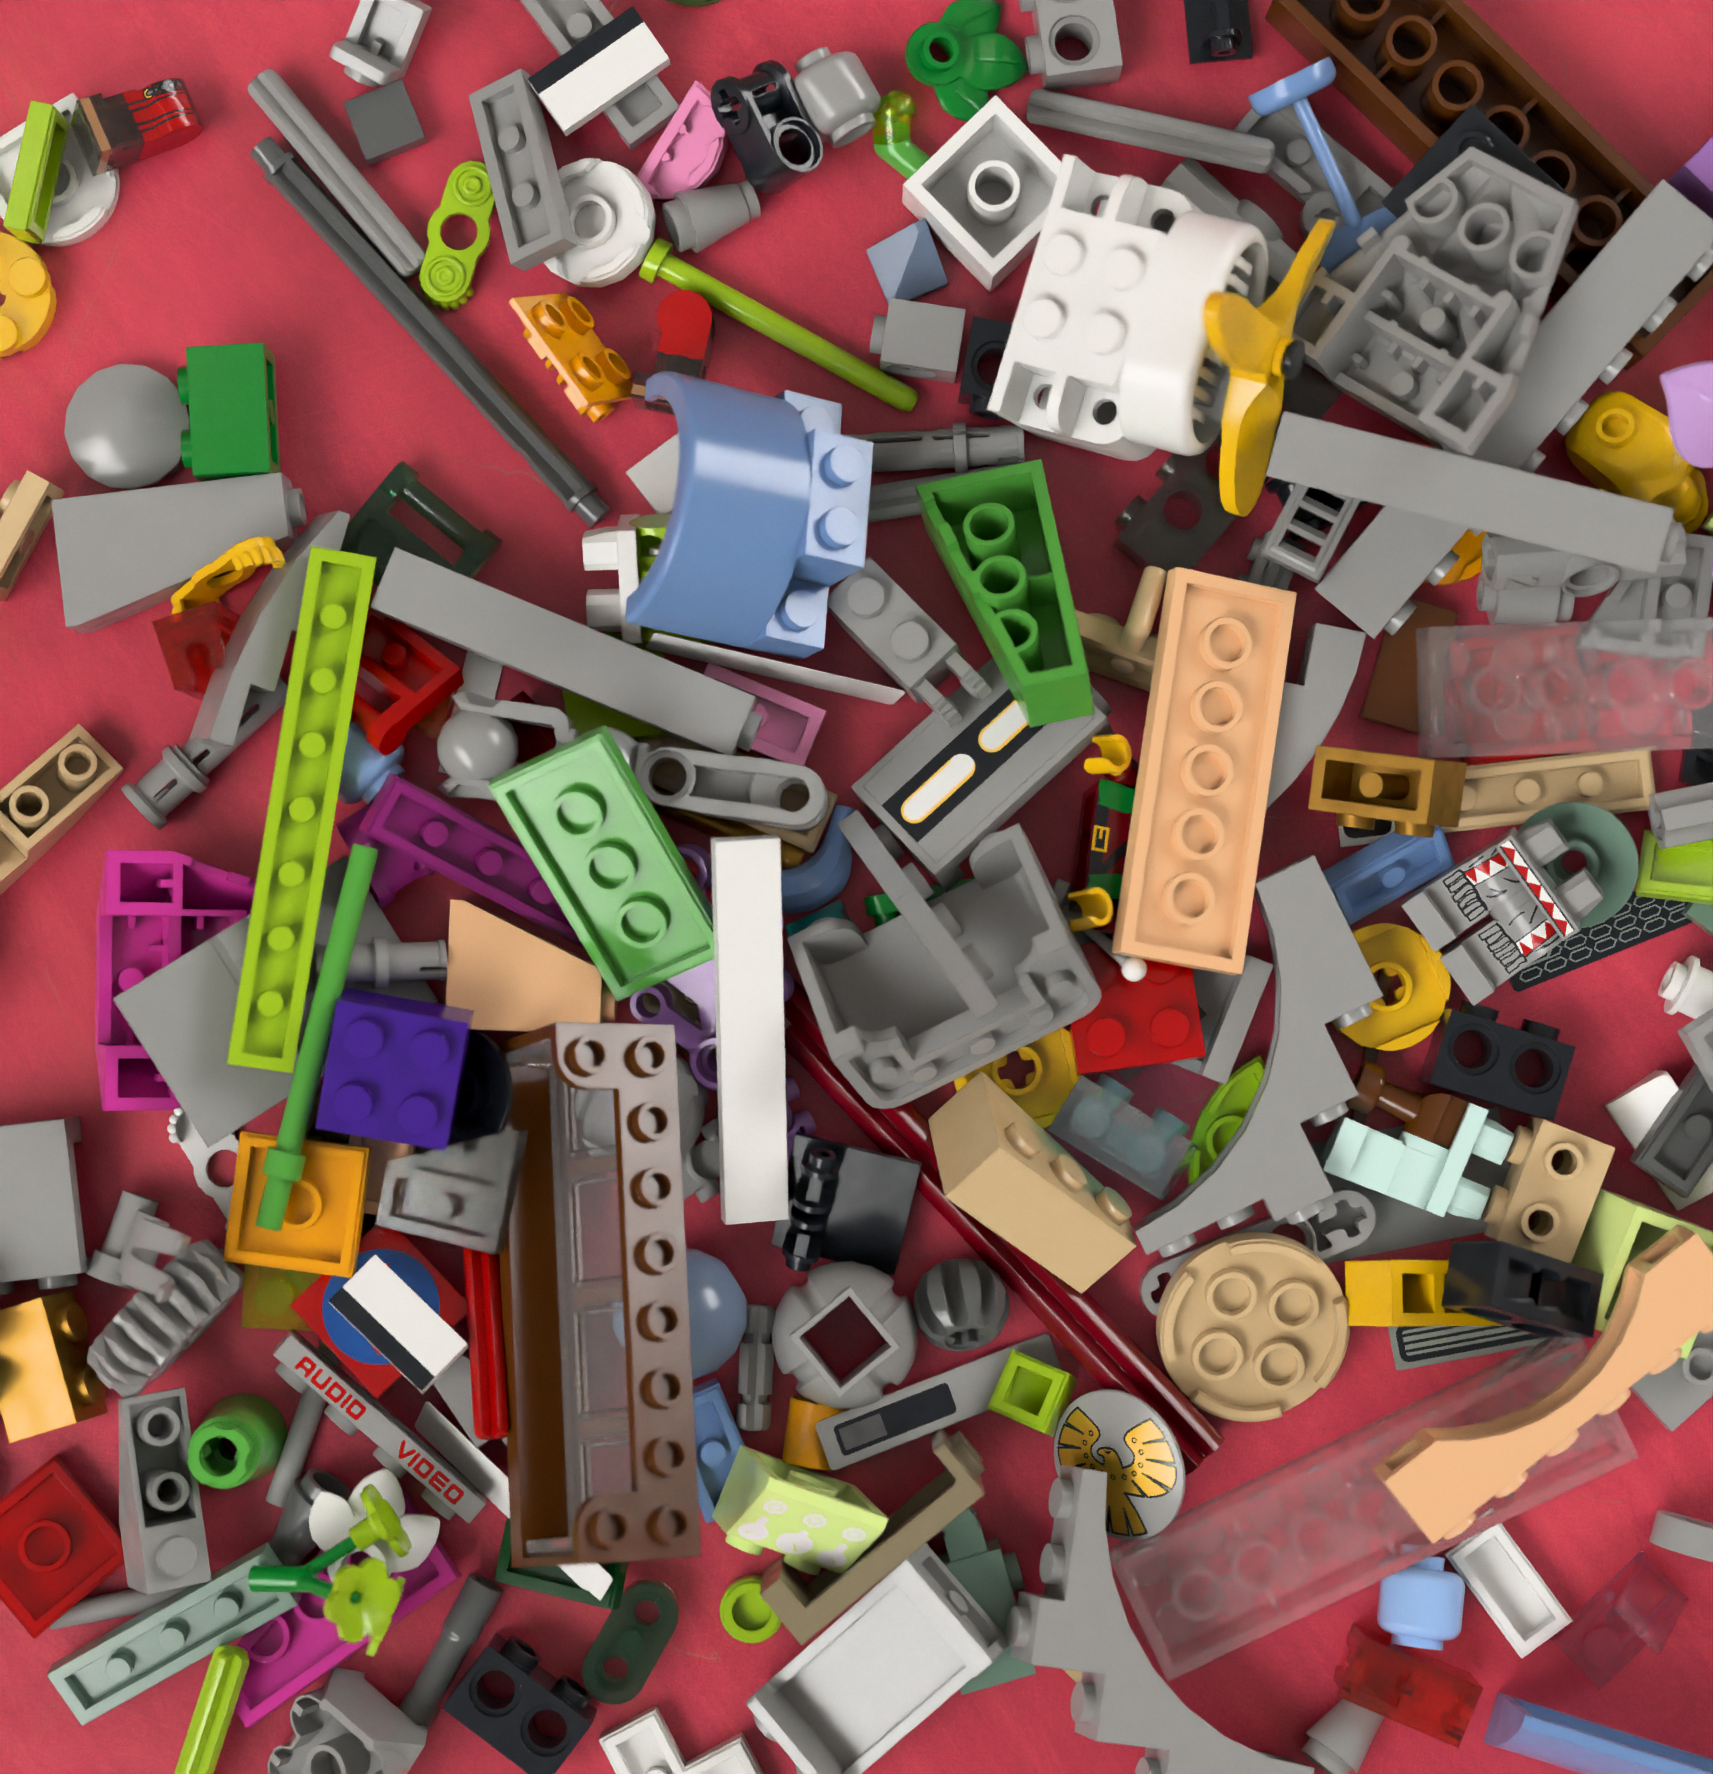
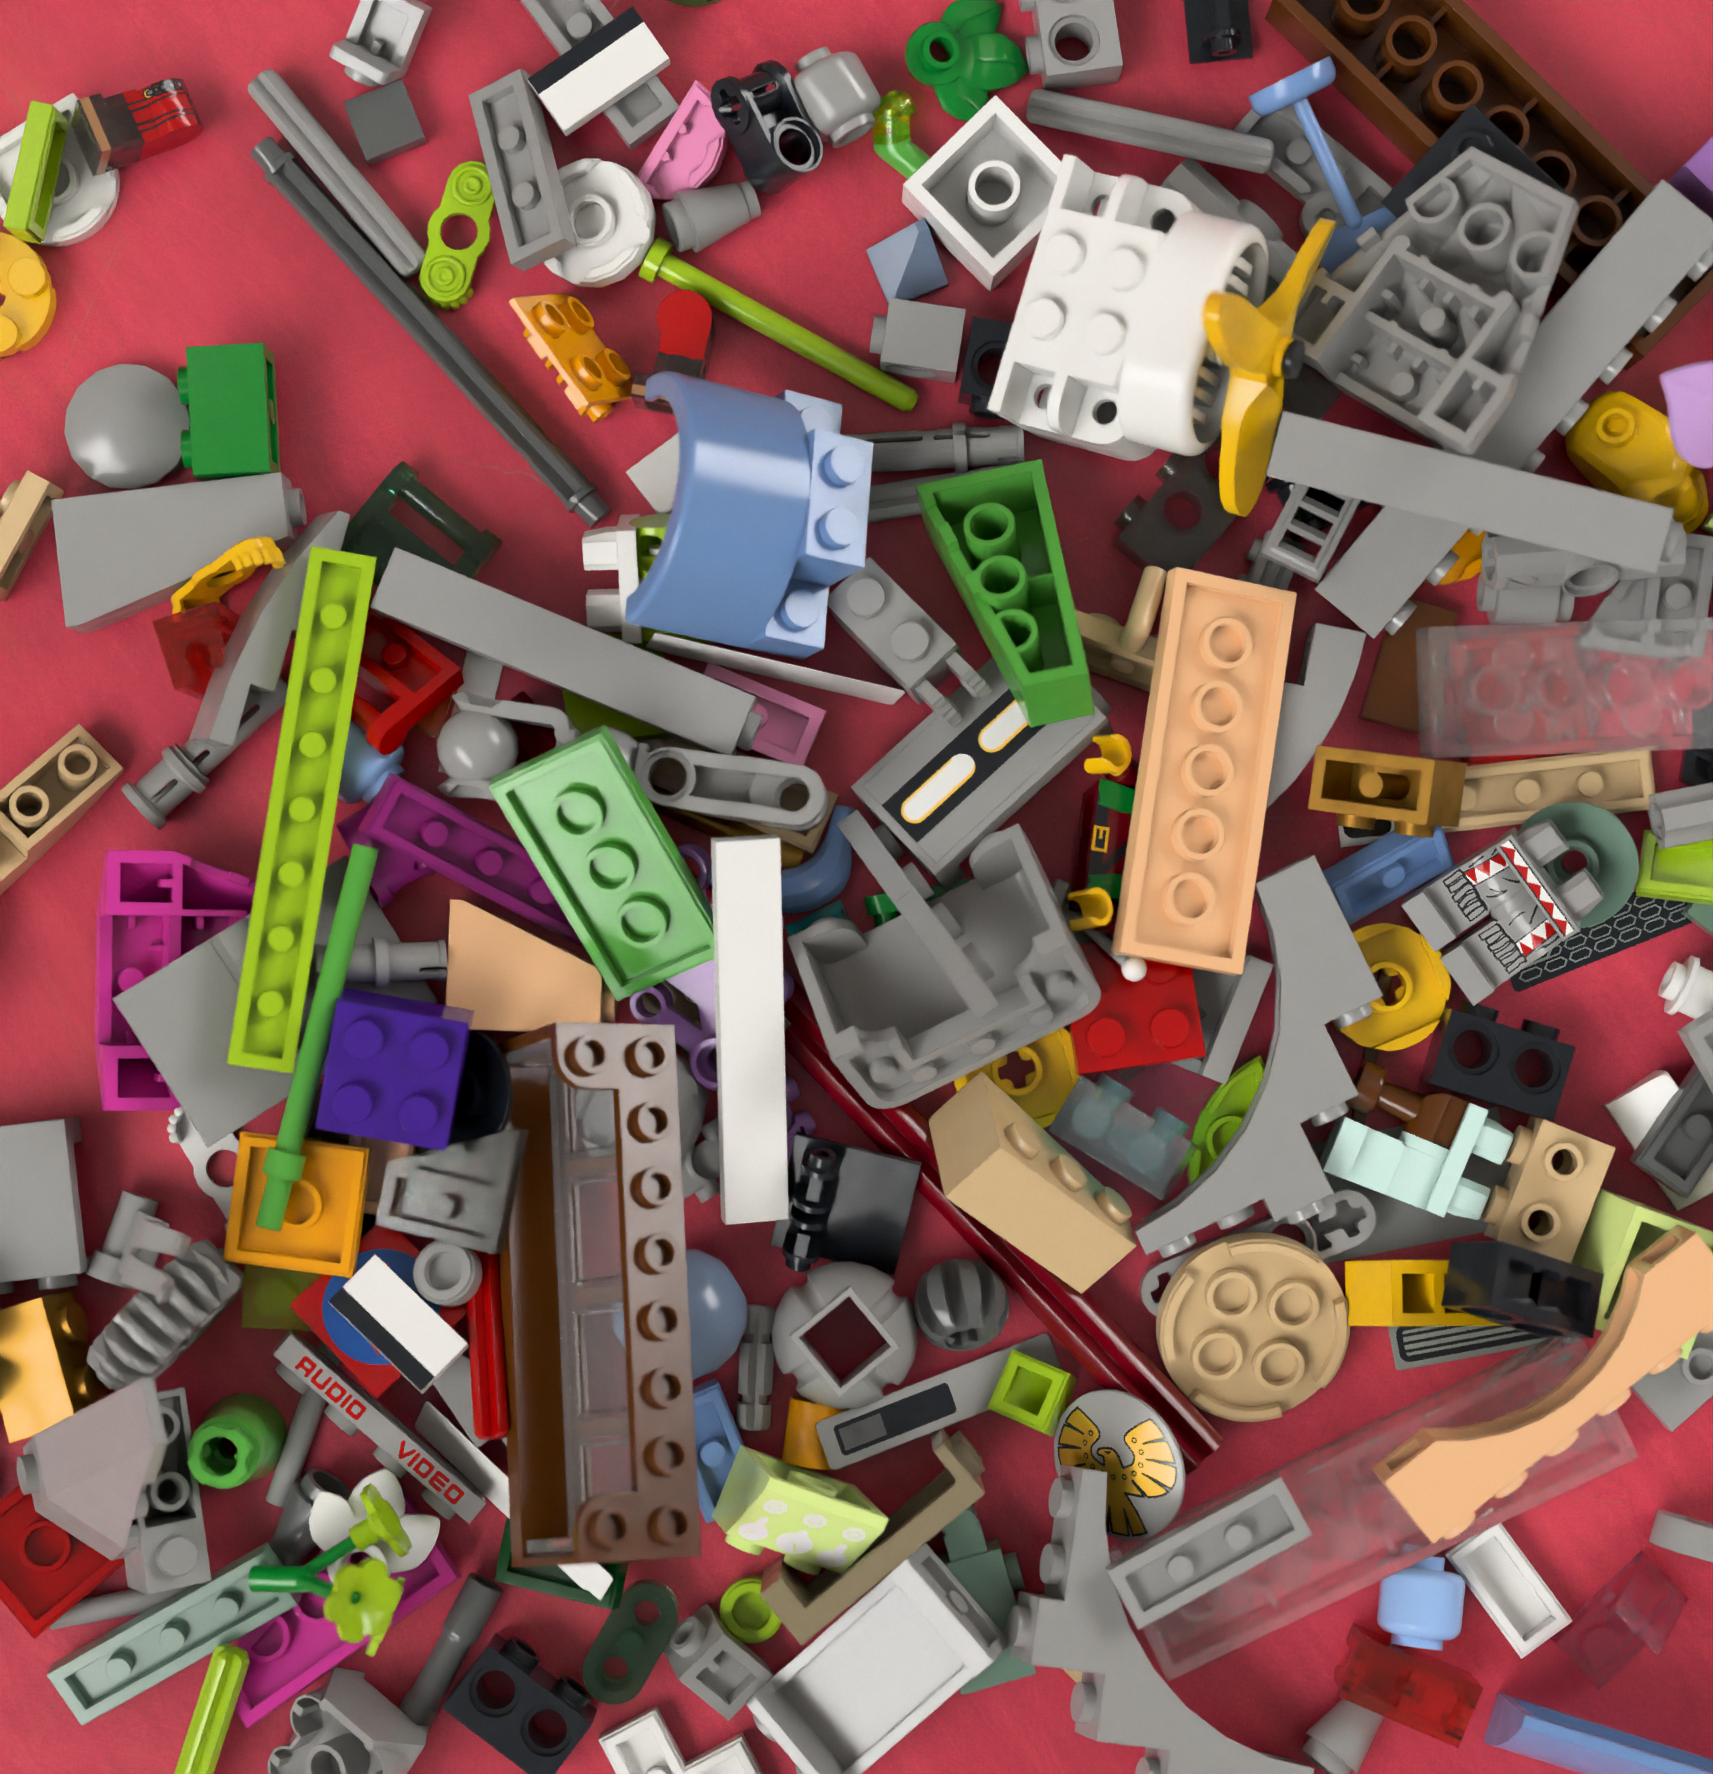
(96, 1467): none -> light grey wedge
(447, 1273): none -> light grey tile
(715, 1662): none -> light grey bracket
(1208, 1551): none -> light grey plate

